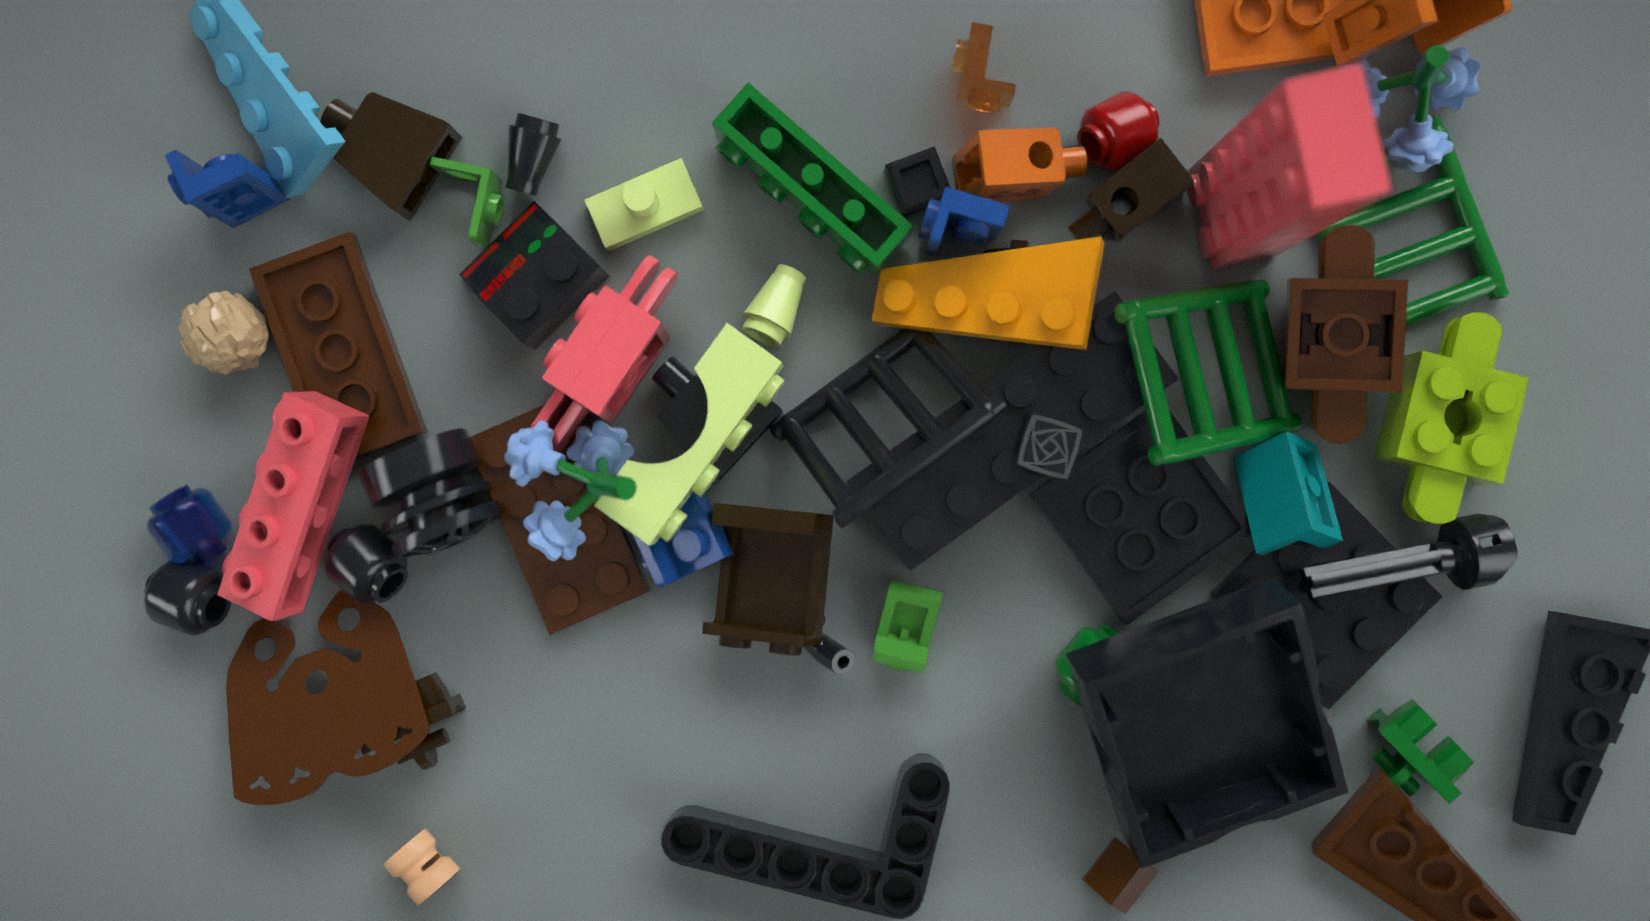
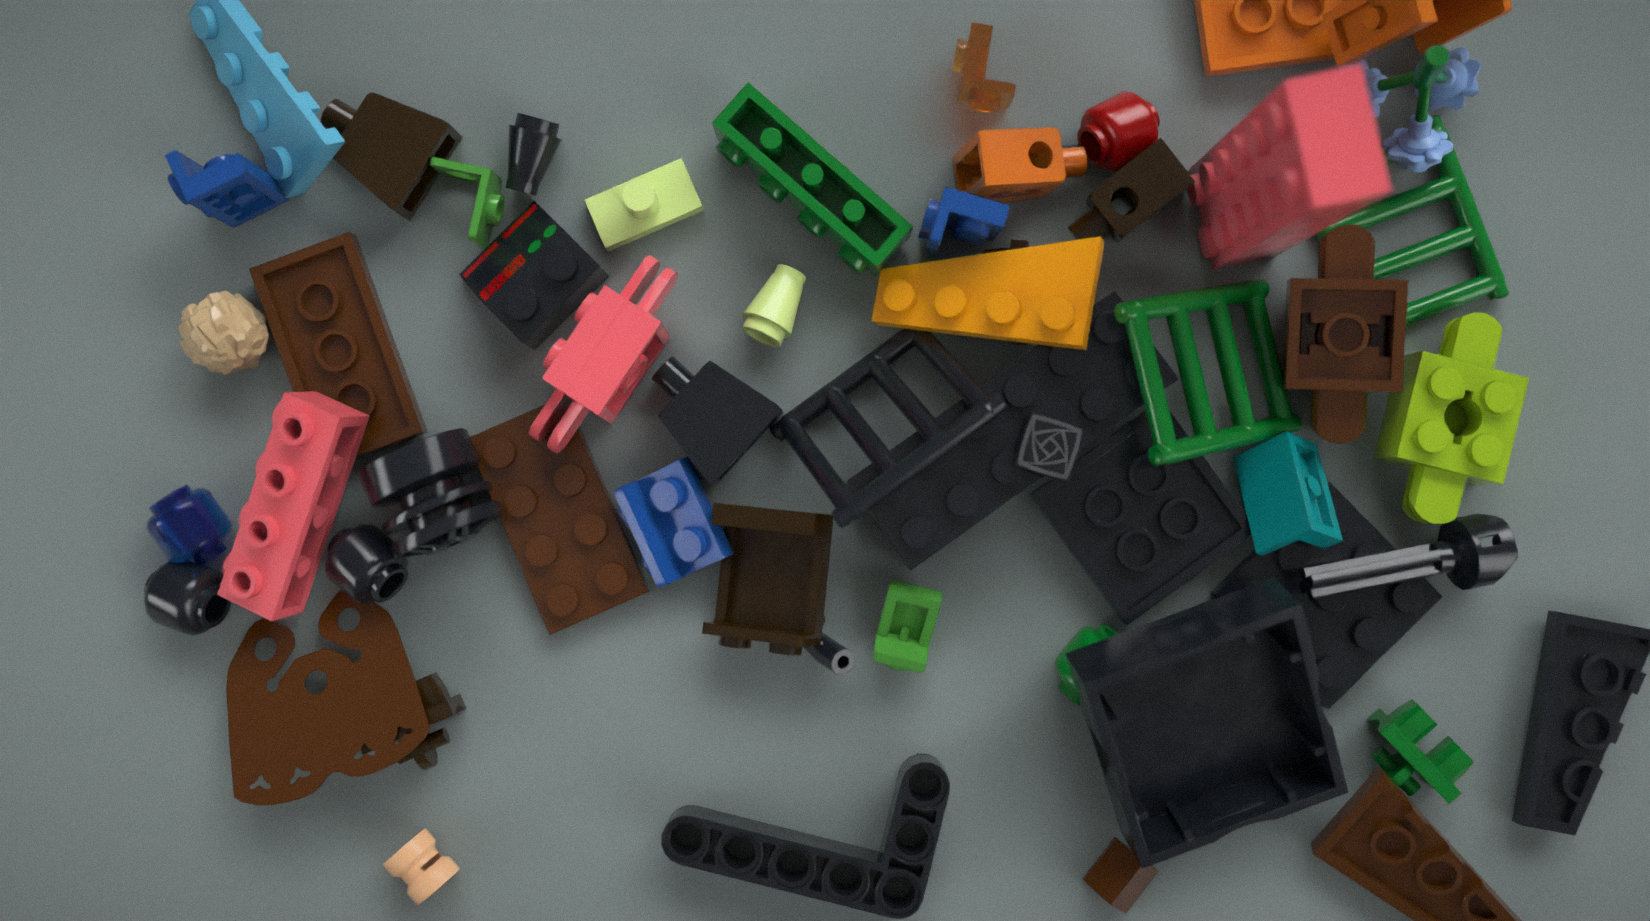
(598, 459): light blue plant -> none
(735, 379): yellowish green arch -> none
(917, 180): black tile -> none

